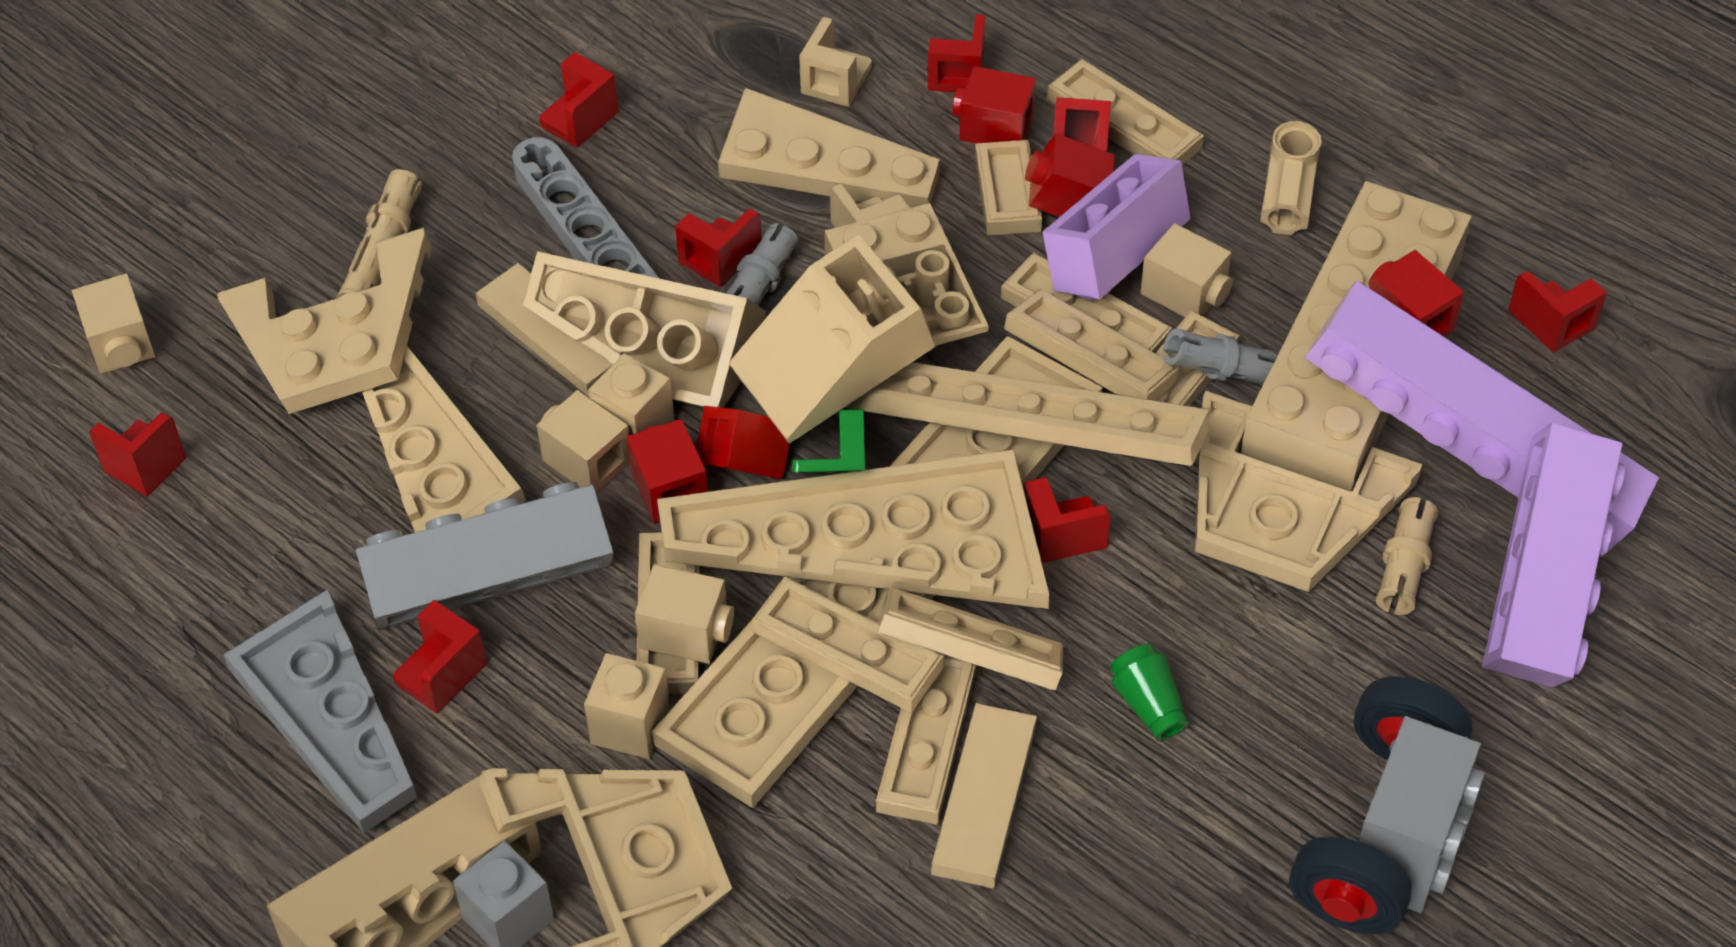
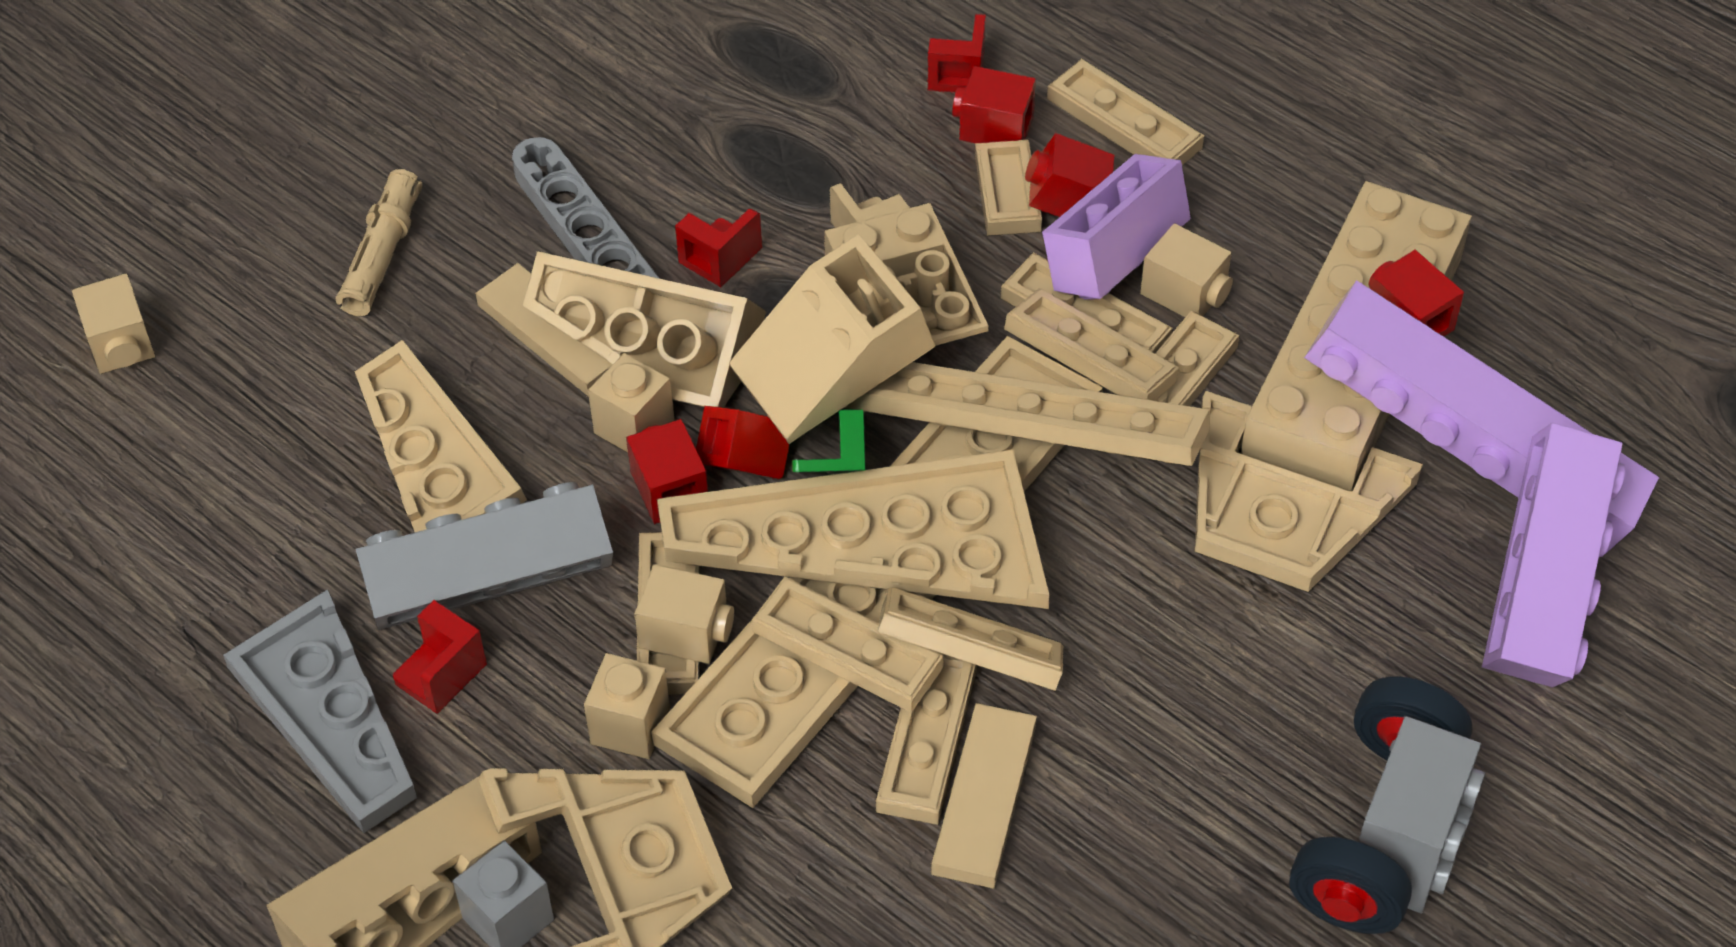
(141, 454): red panel -> none
(337, 344): tan wing -> none
(583, 441): tan brick -> none
(587, 101): red panel -> none
(761, 269): light grey pin -> none
(810, 153): tan wing -> none
(830, 71): tan panel -> none
(1065, 526): red panel -> none
(1083, 120): red brick -> none
(1150, 690): green cone -> none
(1218, 356): light grey pin -> none
(1290, 177): tan piece -> none
(1407, 556): tan pin -> none
(1554, 314): red panel -> none

